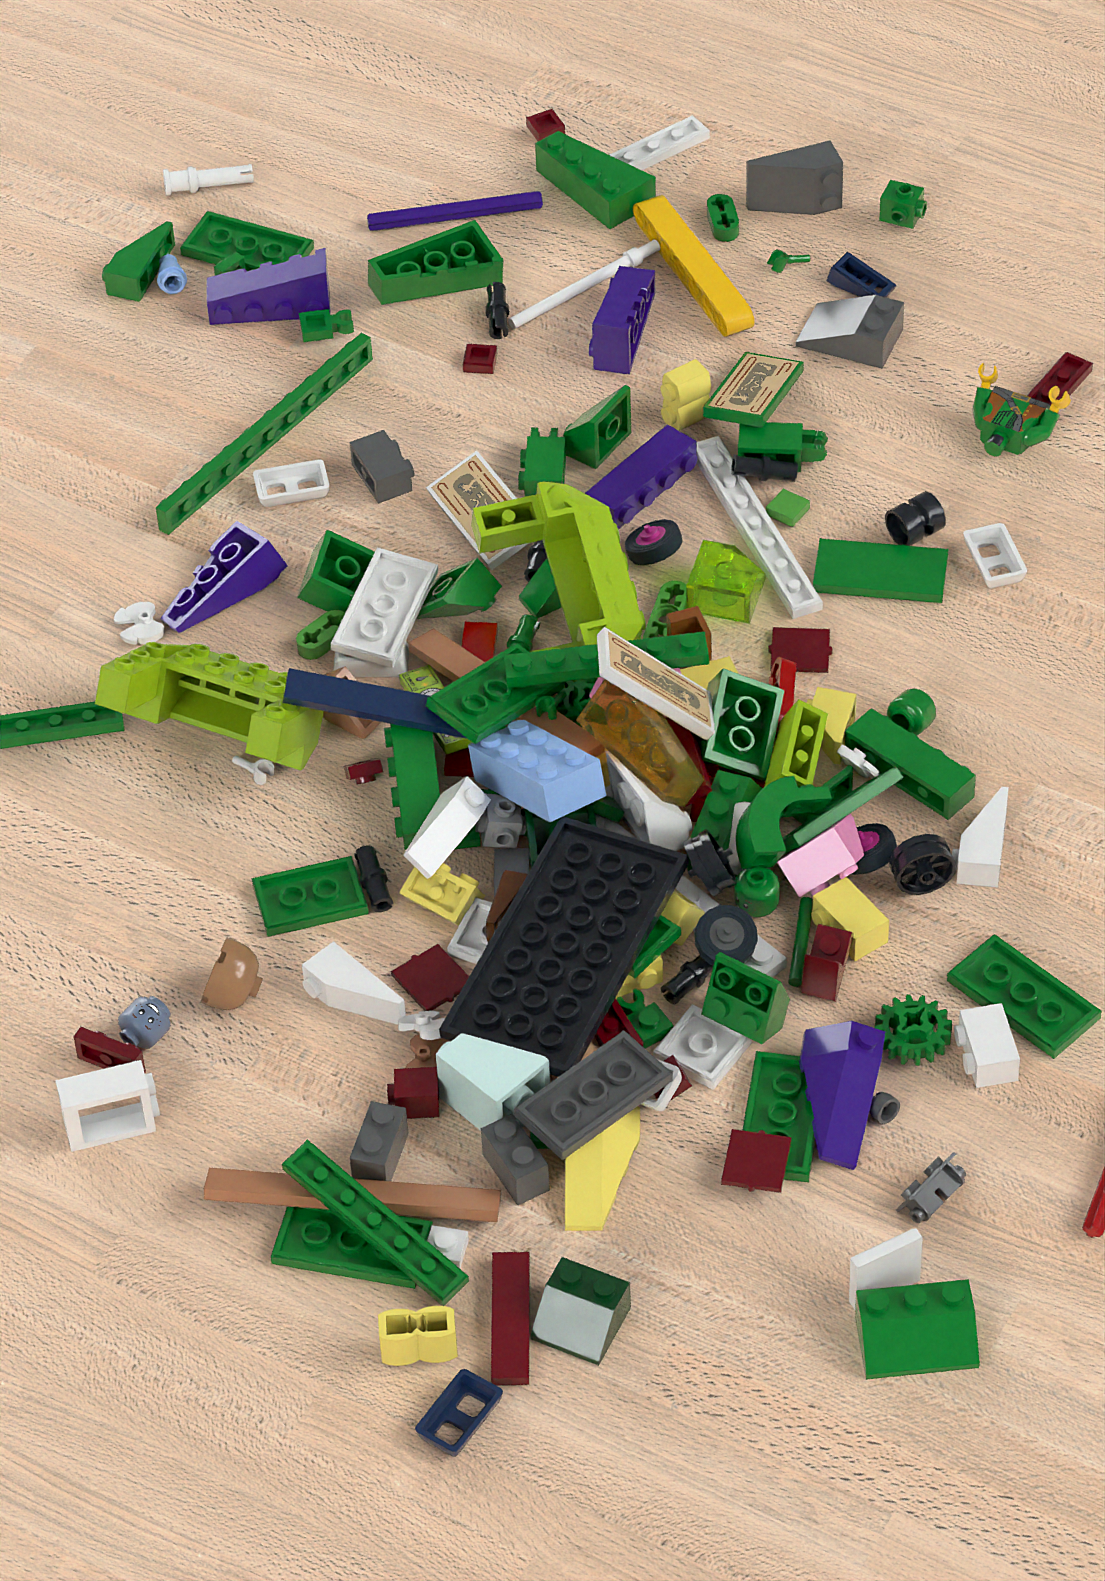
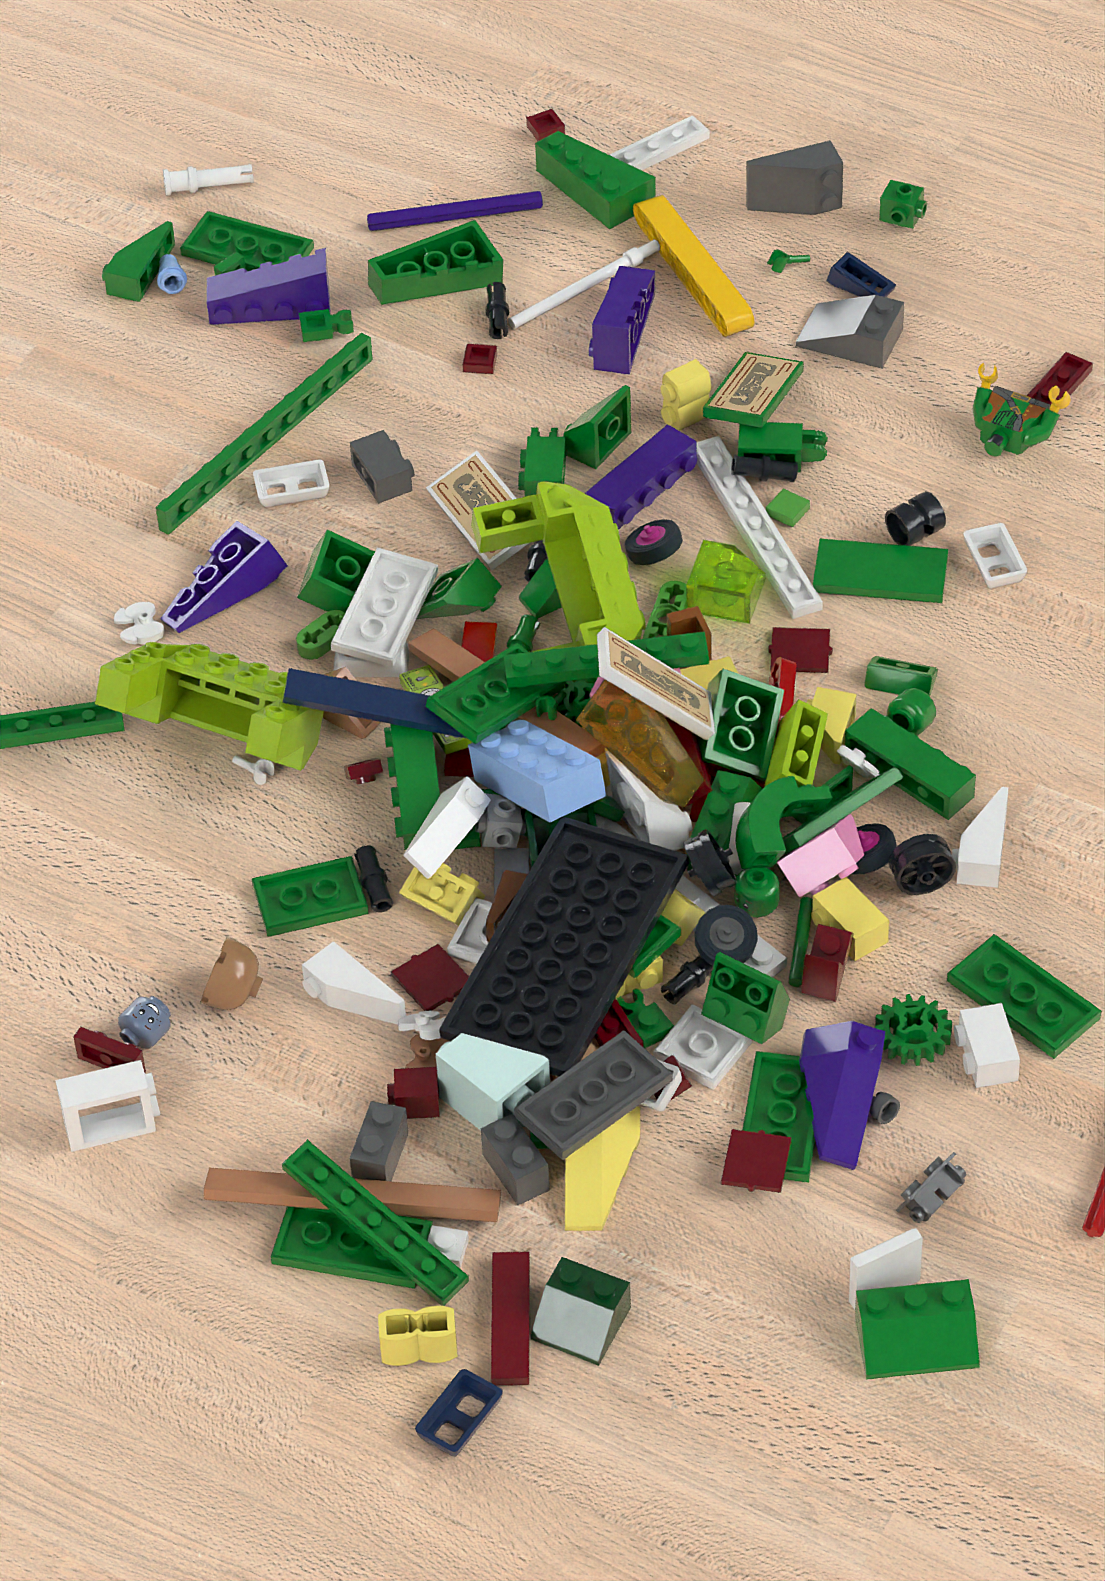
(727, 216): green beam -> none
(898, 675): none -> green slope

